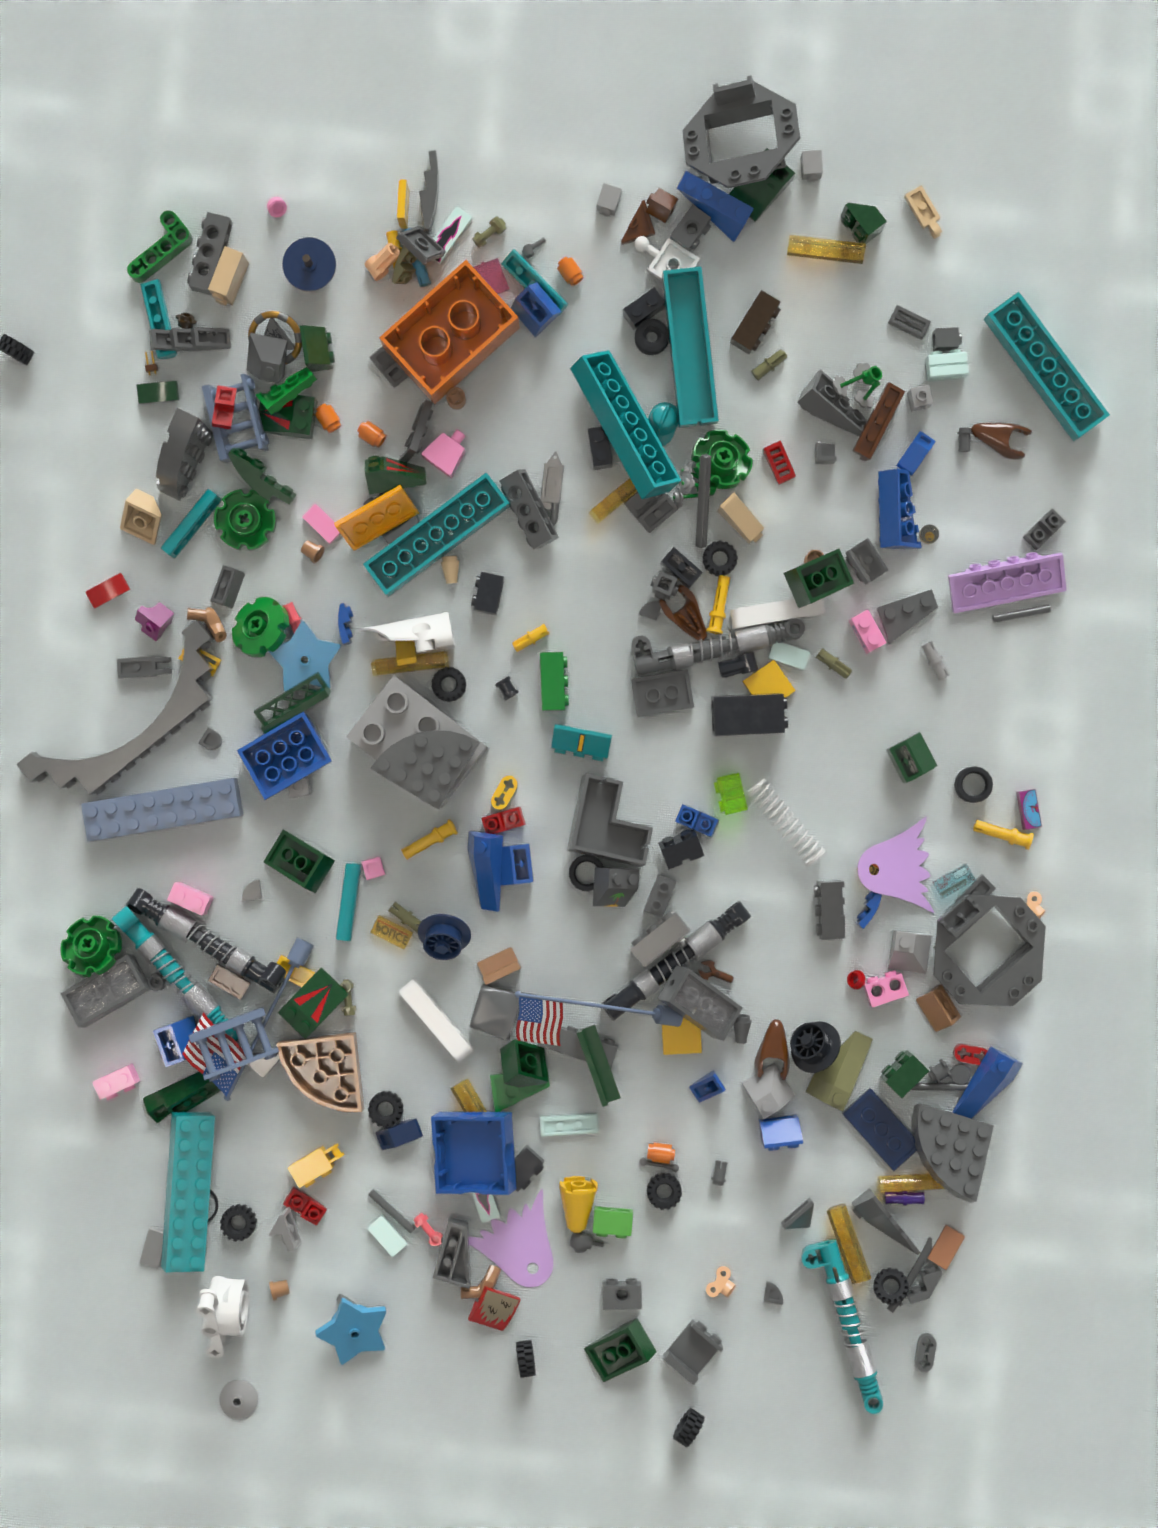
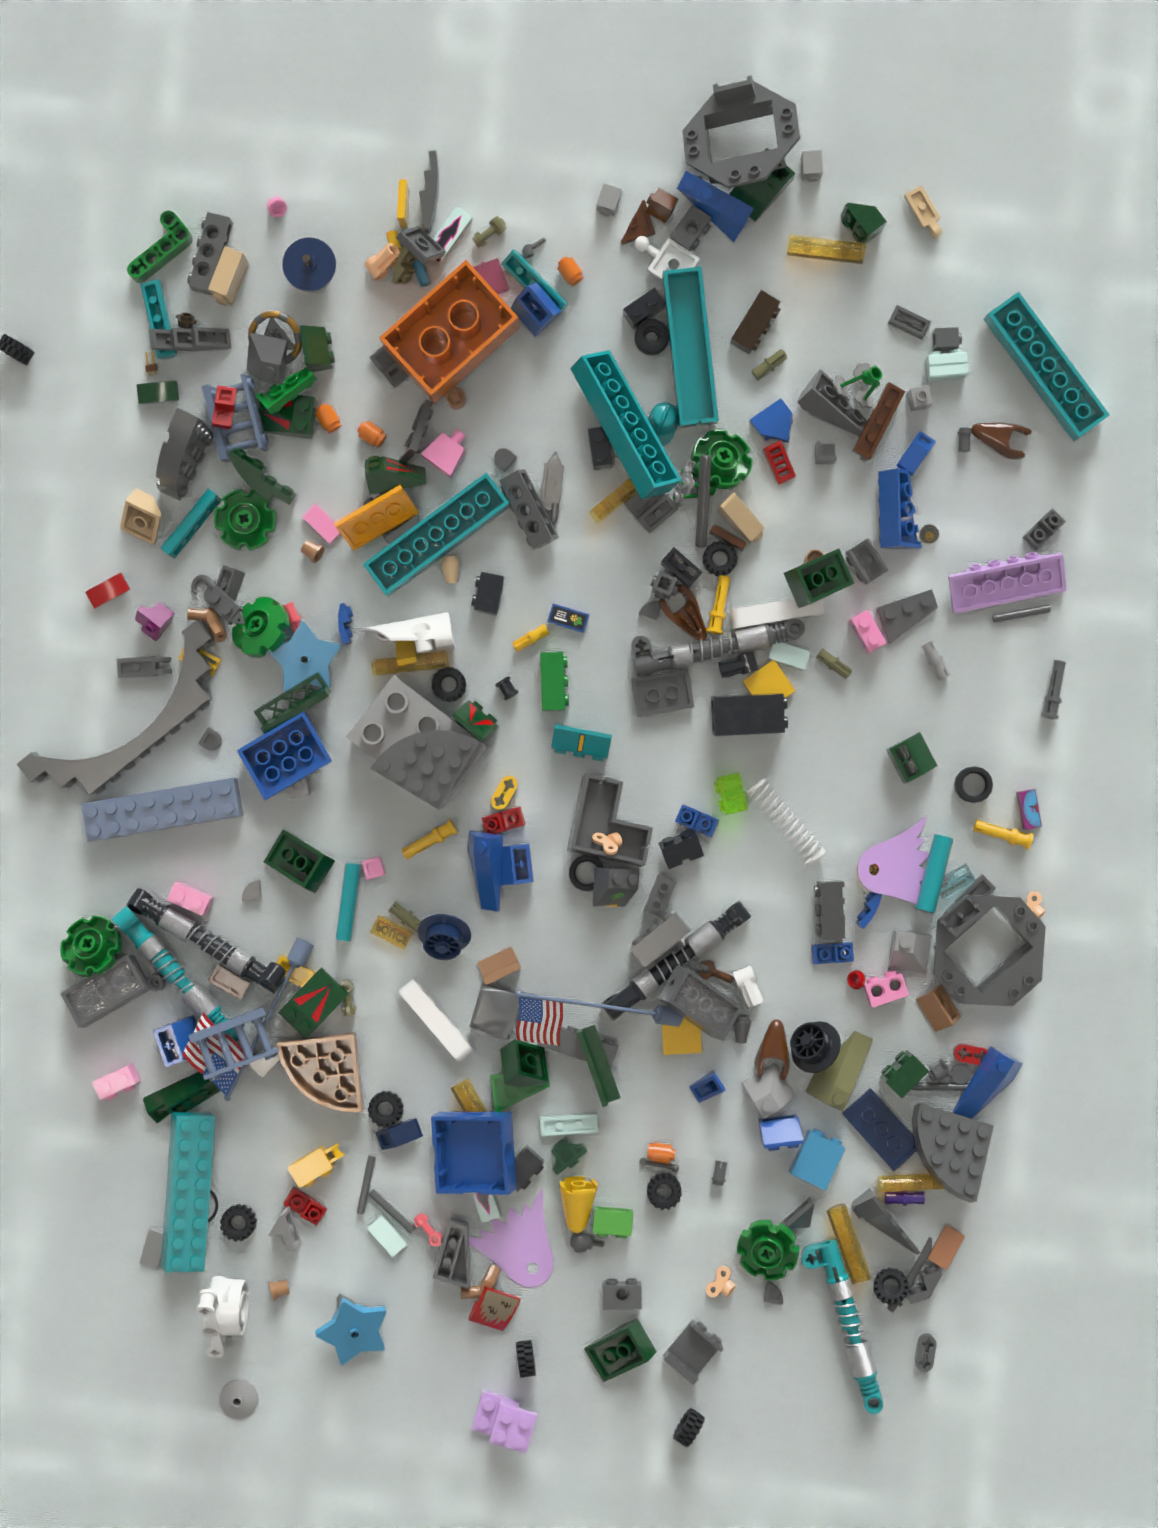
(219, 600): none -> dark grey plate
(366, 1184): none -> dark grey bar
(475, 720): none -> dark green slope
(504, 458): none -> dark grey tile
(504, 1421): none -> lavender bracket
(566, 1154): none -> clear green brick
(568, 618): none -> tile
(610, 843): none -> light nougat piece
(725, 536): none -> reddish brown tile
(747, 983): none -> white piece
(768, 1249): none -> green piece
(774, 422): none -> blue slope
(817, 1158): none -> dark azure brick
(832, 953): none -> blue slope
(934, 873): none -> teal brick
(1053, 698): none -> dark grey pin

